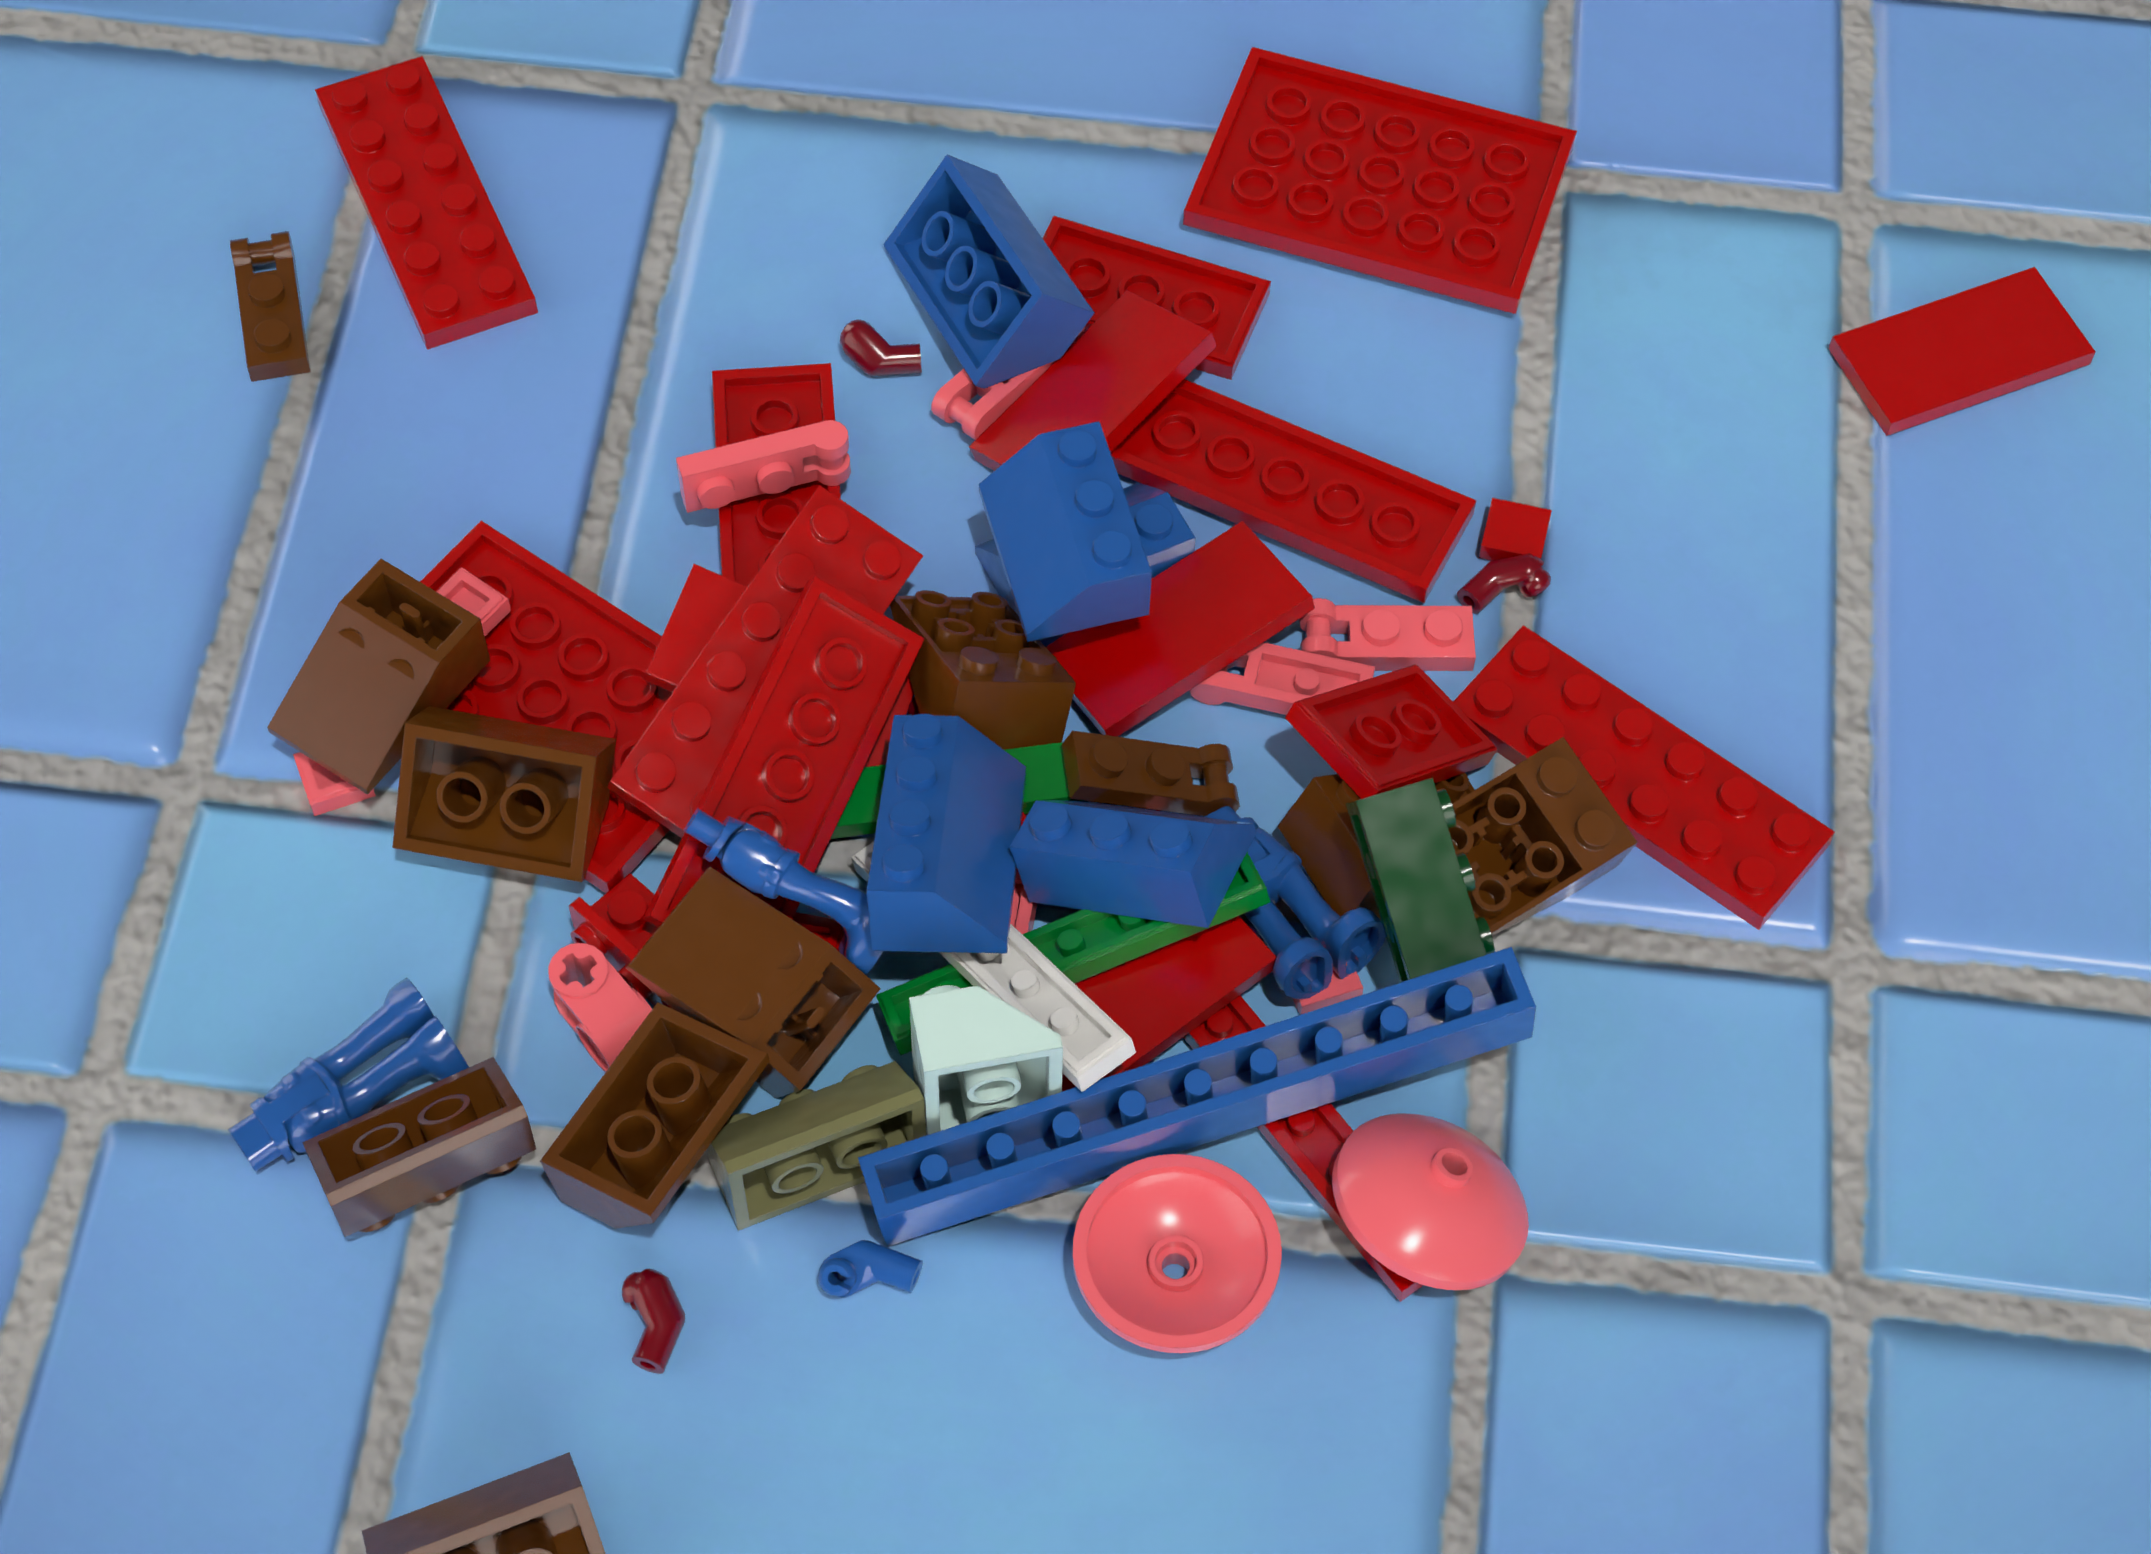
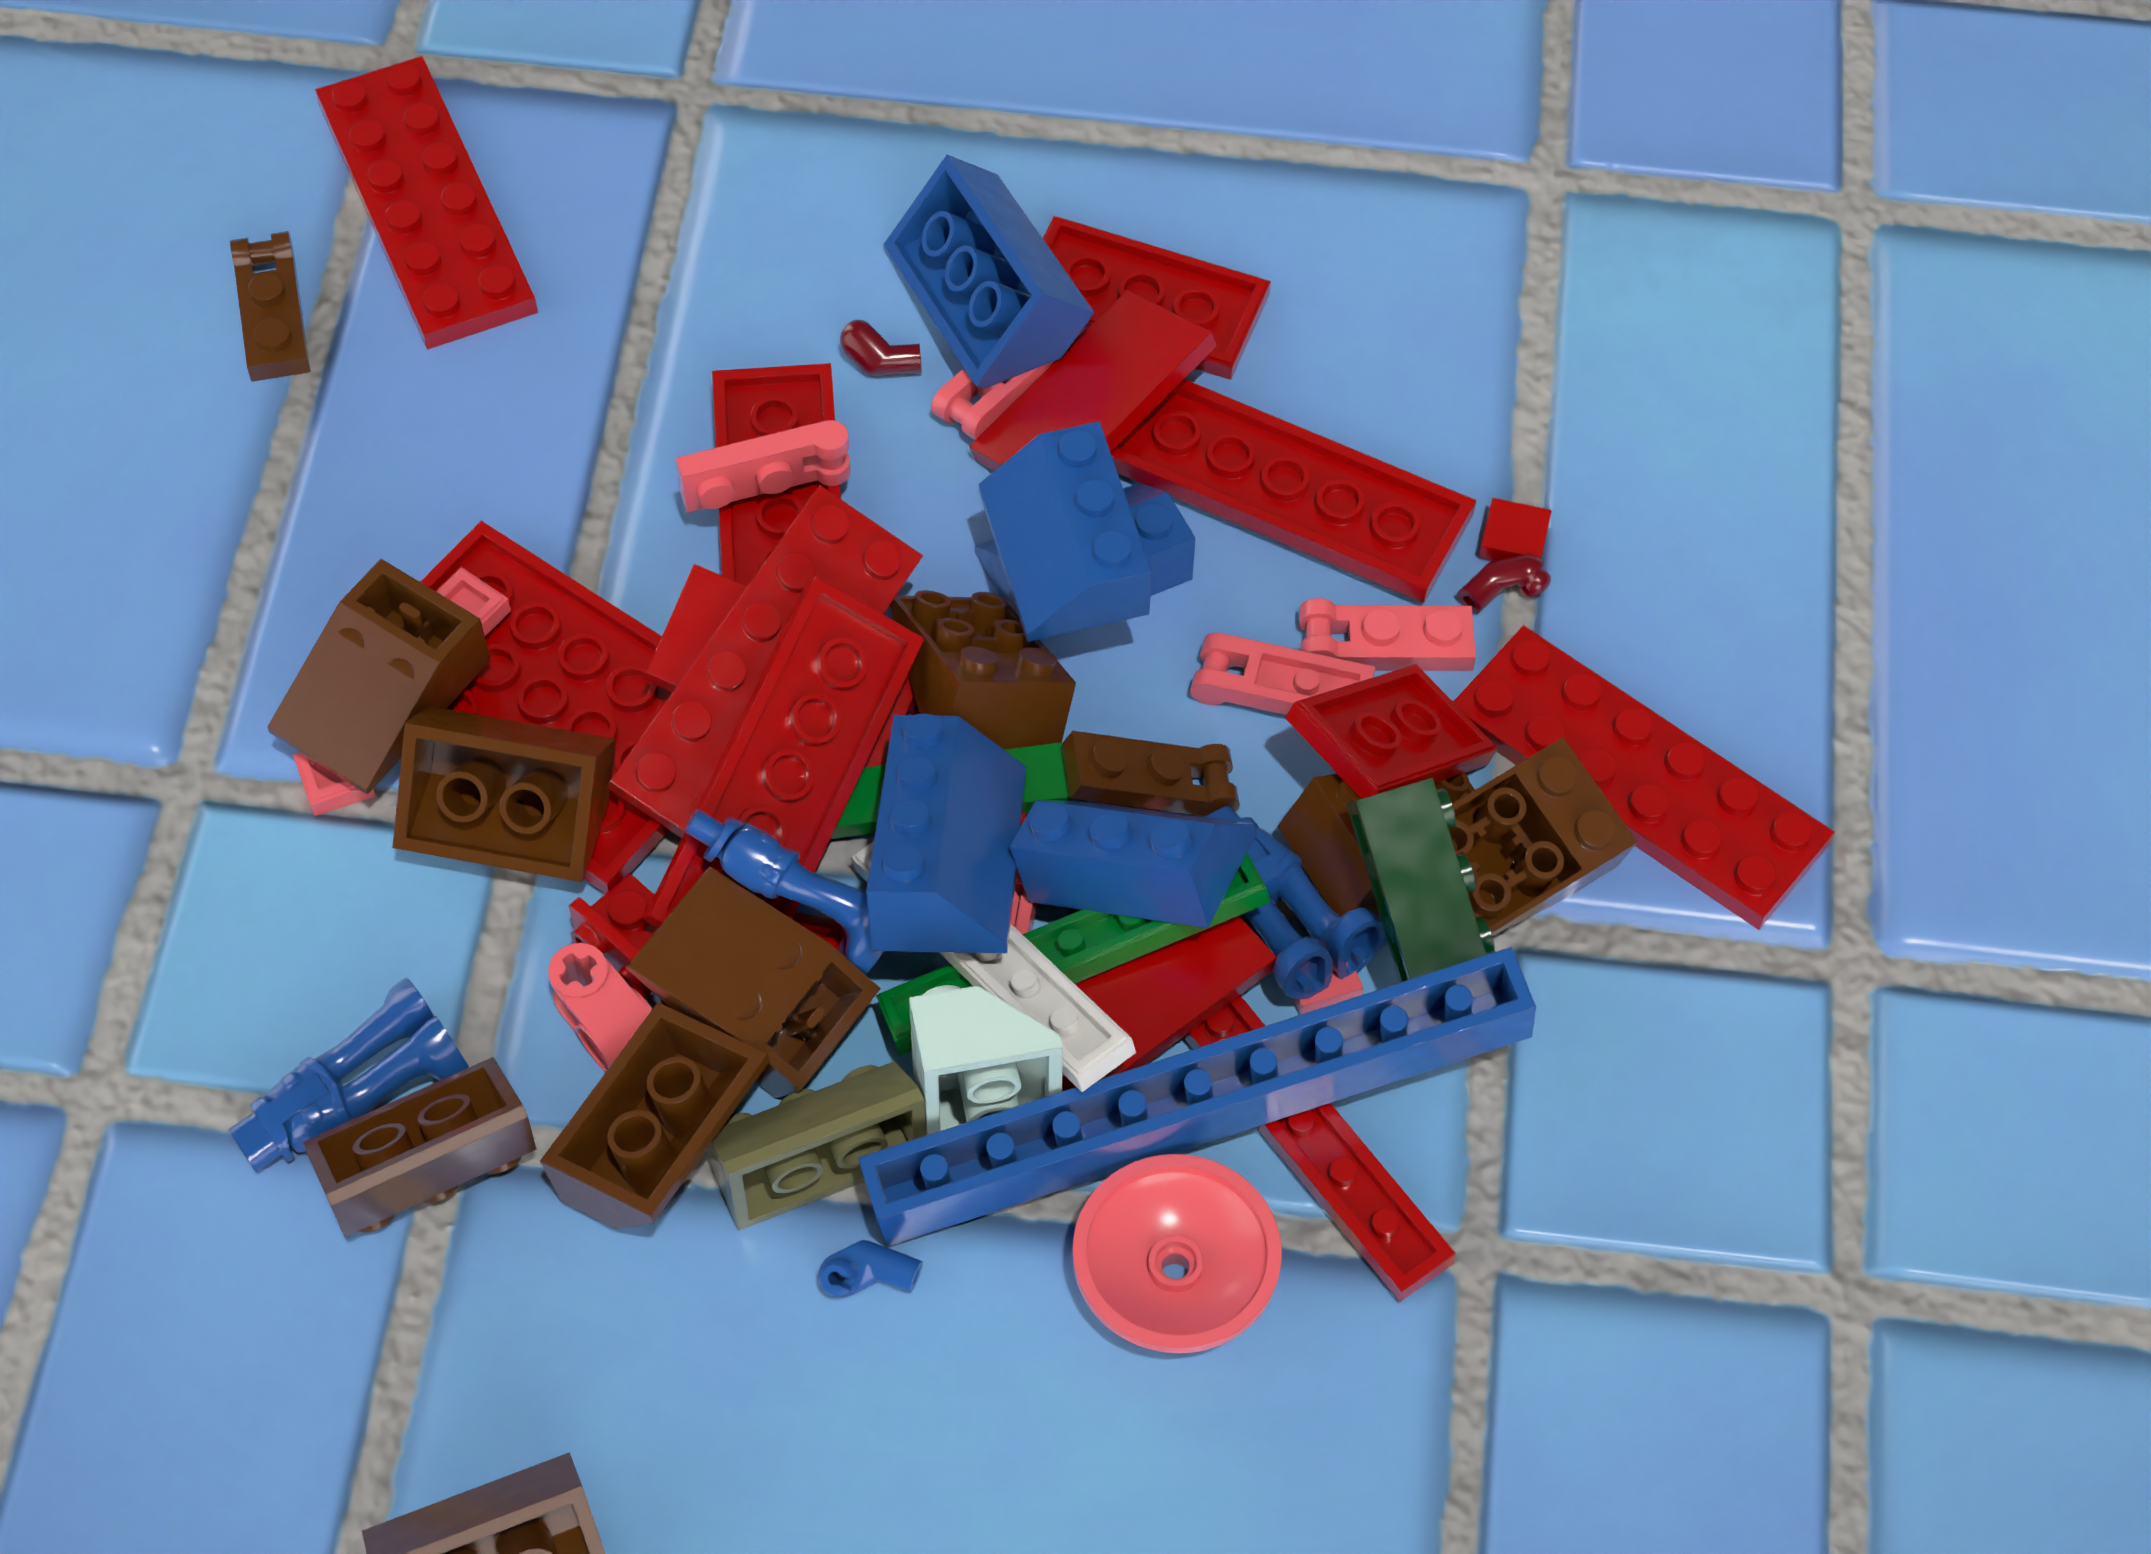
(664, 1317): dark red arm -> none
(1198, 622): red tile -> none
(1381, 179): red plate -> none
(1430, 1201): coral dish -> none
(1961, 350): red tile -> none

